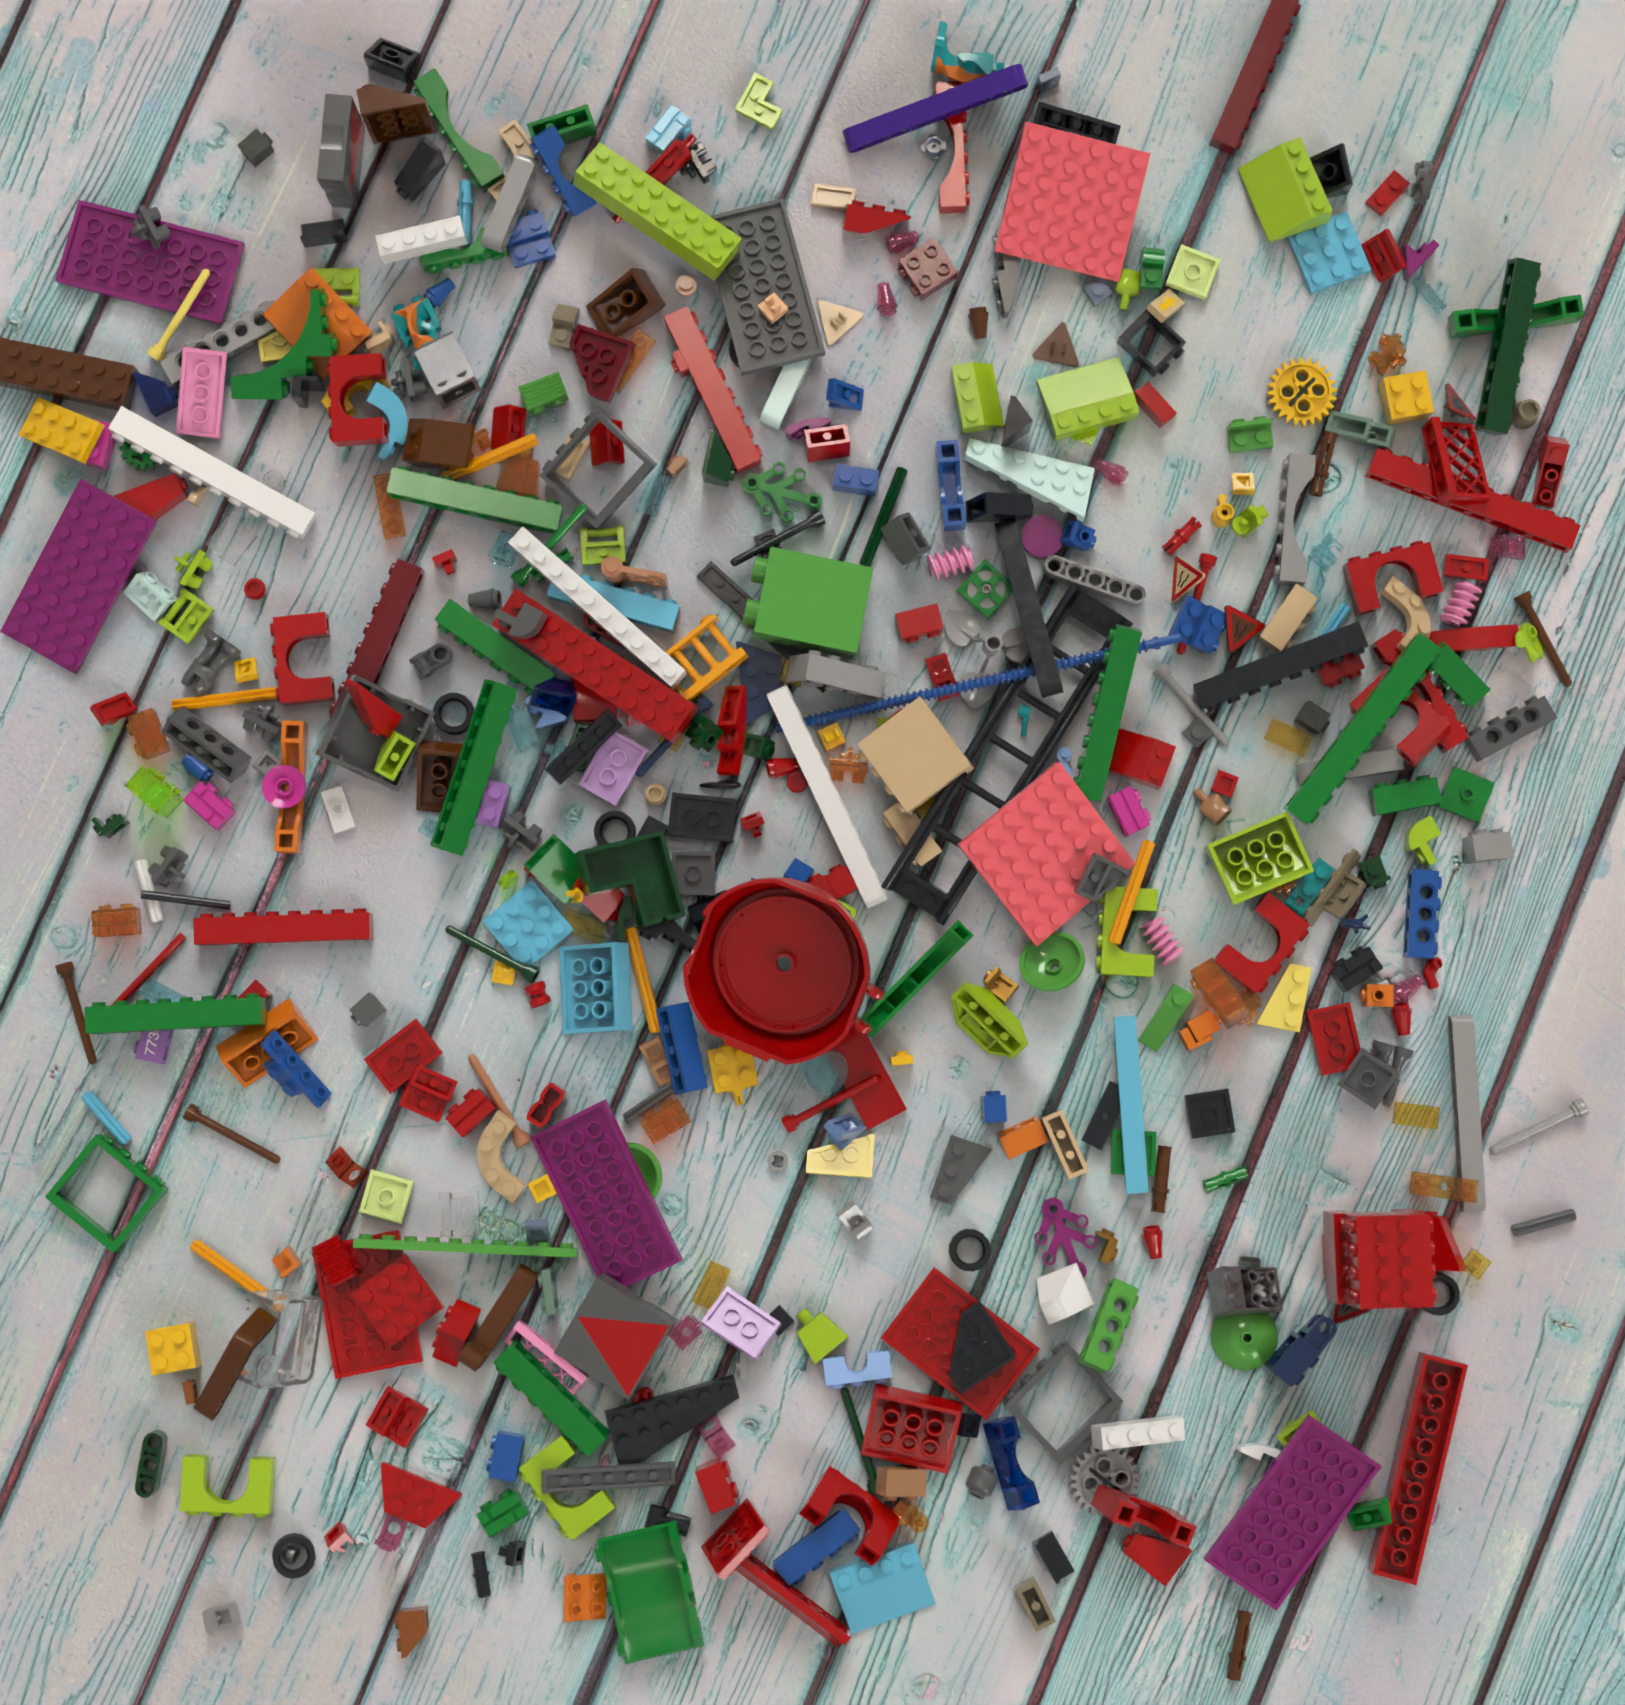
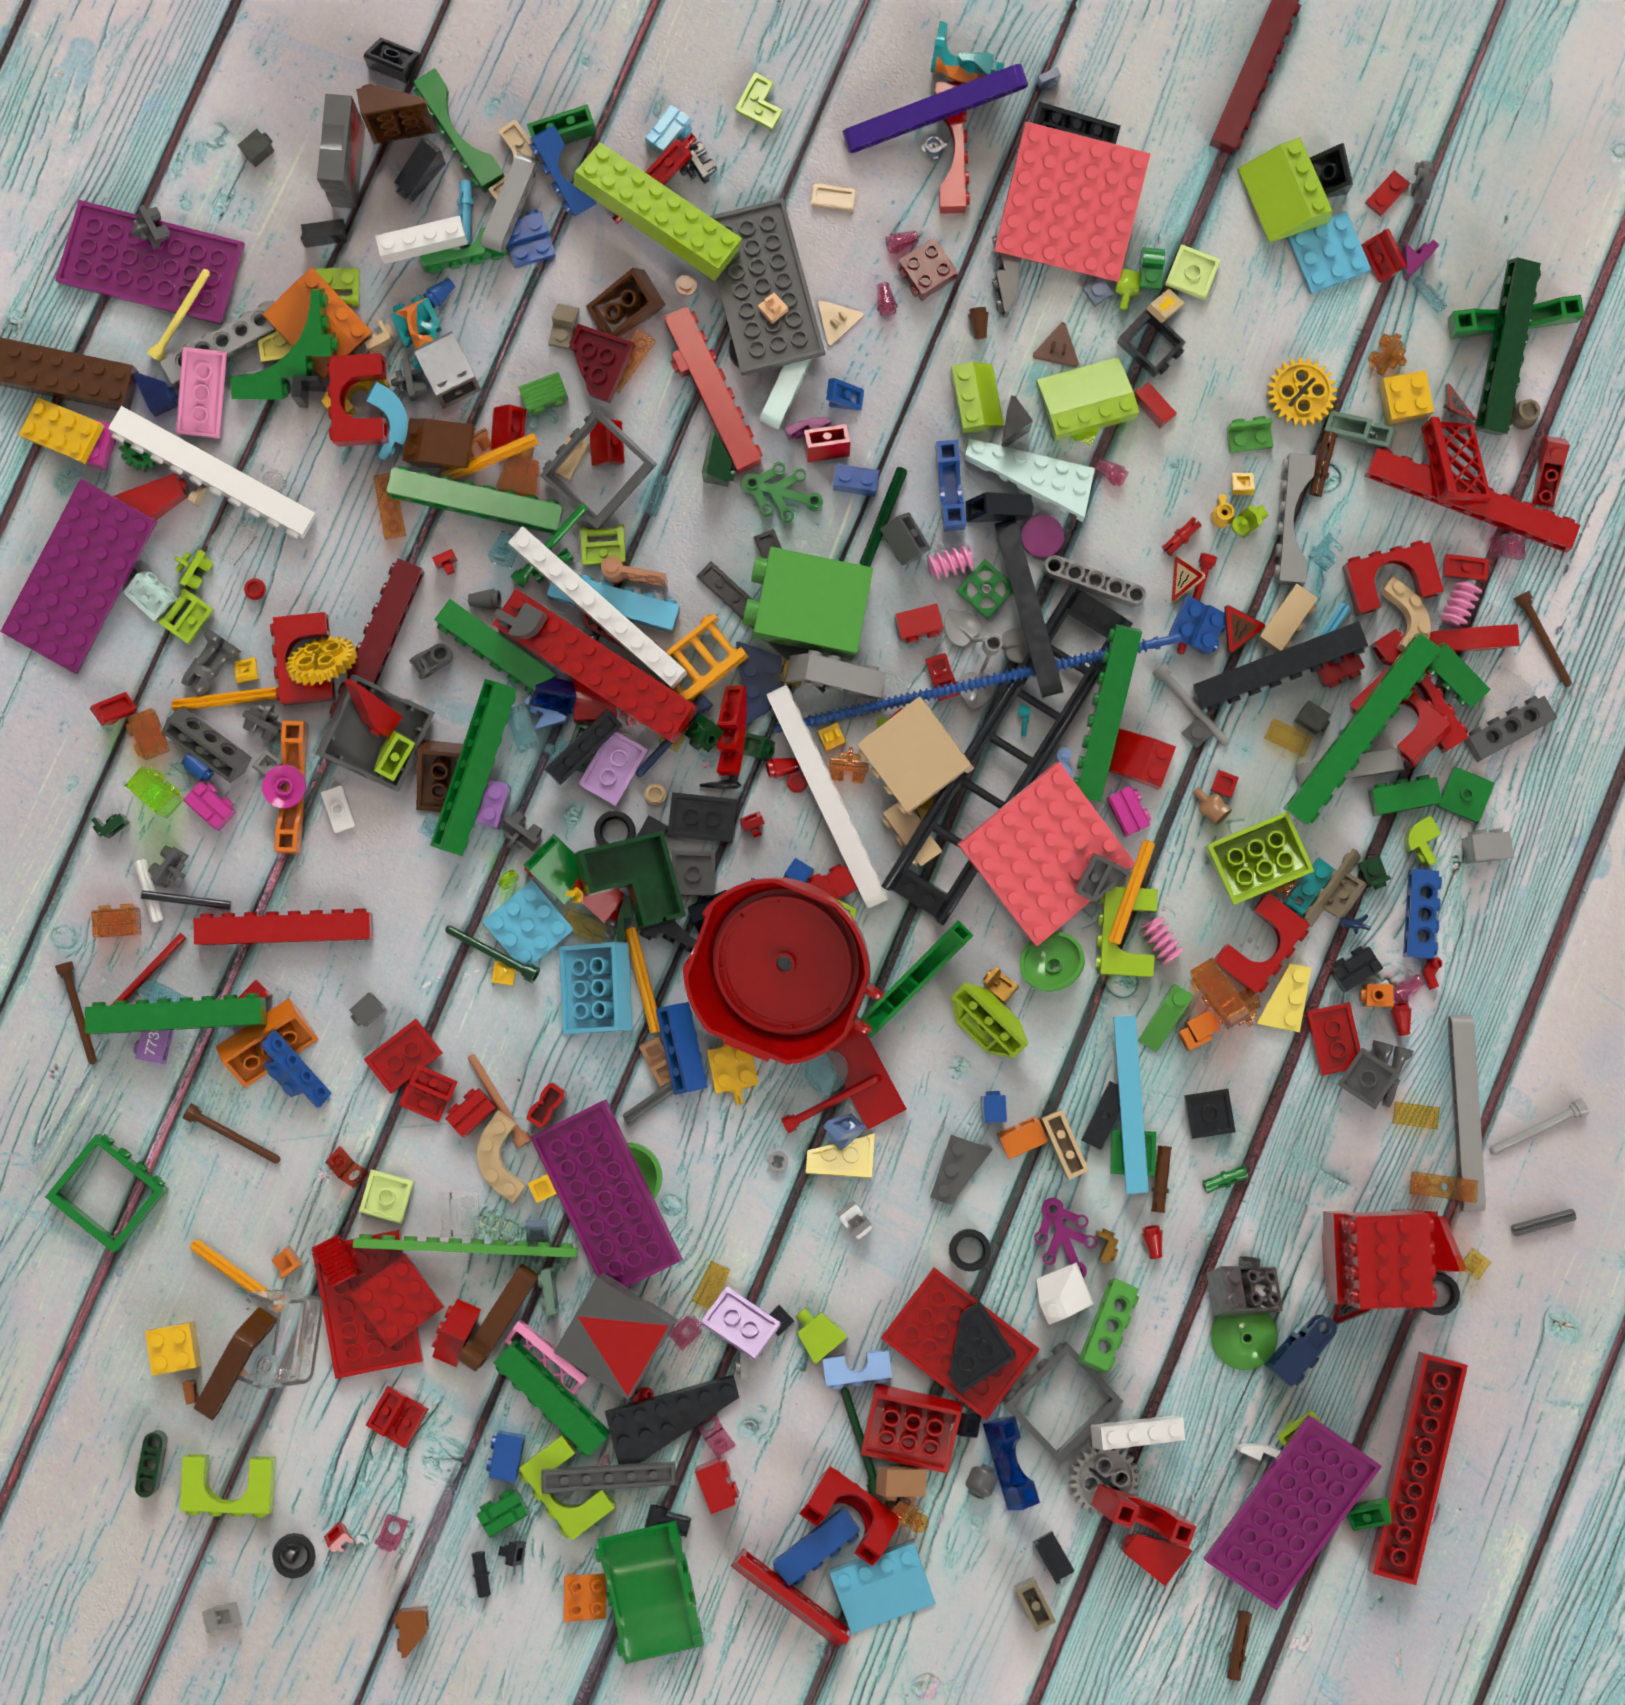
(106, 1118): medium azure axle -> none
(321, 660): none -> yellow gear
(414, 1496): red wing -> none
(441, 702): black tyre -> none
(534, 990): red wheel -> none
(665, 1121): clear orange brick -> none
(676, 465): medium nougat plate -> none
(735, 1539): red plate -> none
(815, 519): black piece -> none
(866, 219): red slope -> none
(901, 1058): yellow plate -> none
(1078, 536): blue brick -> none
(1527, 639): lime plate -> none

